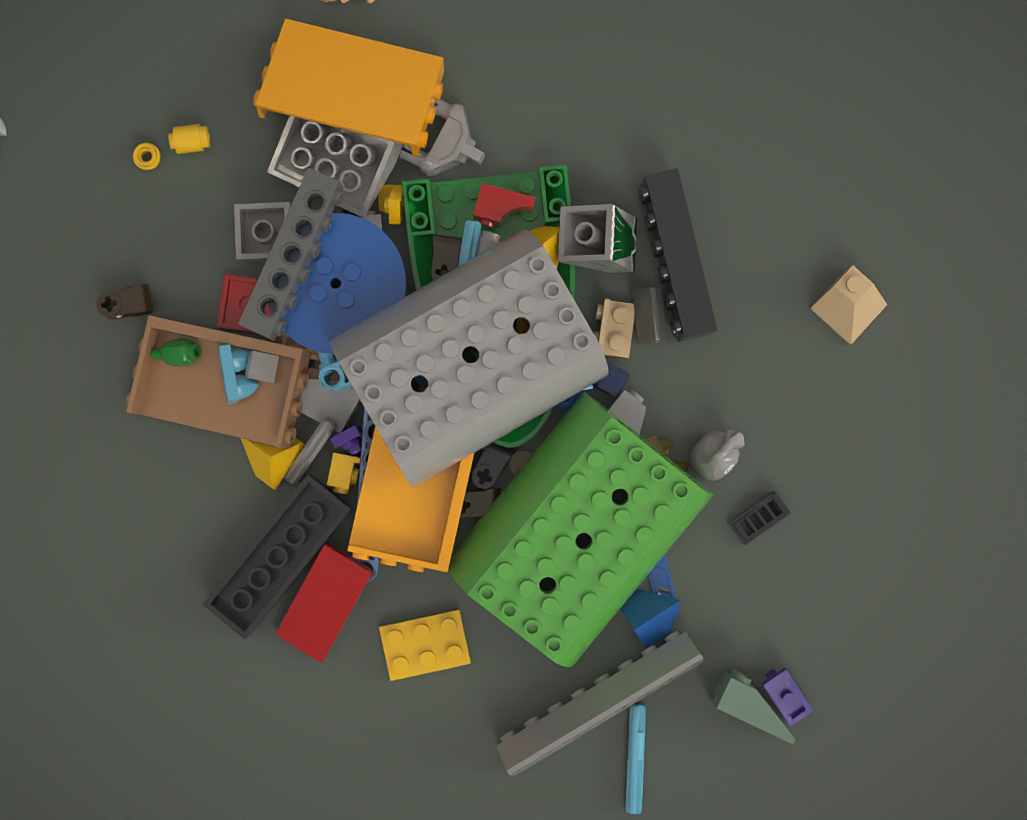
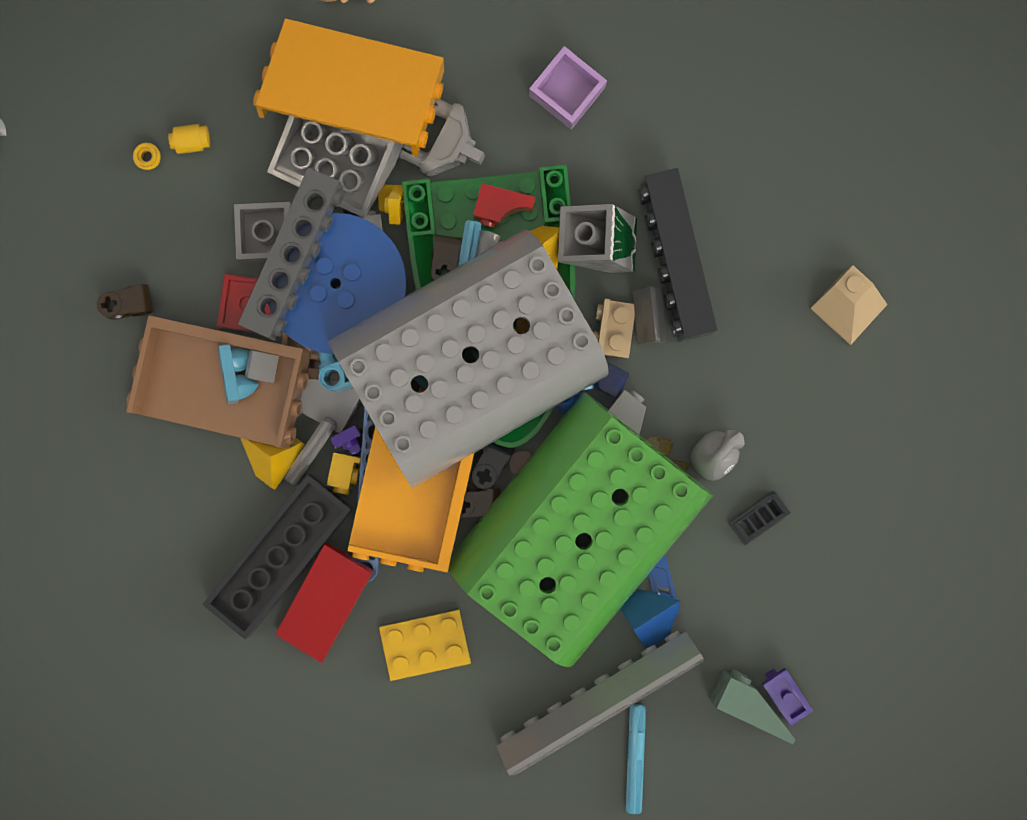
(177, 352): green plant -> none
(567, 87): none -> lavender piece

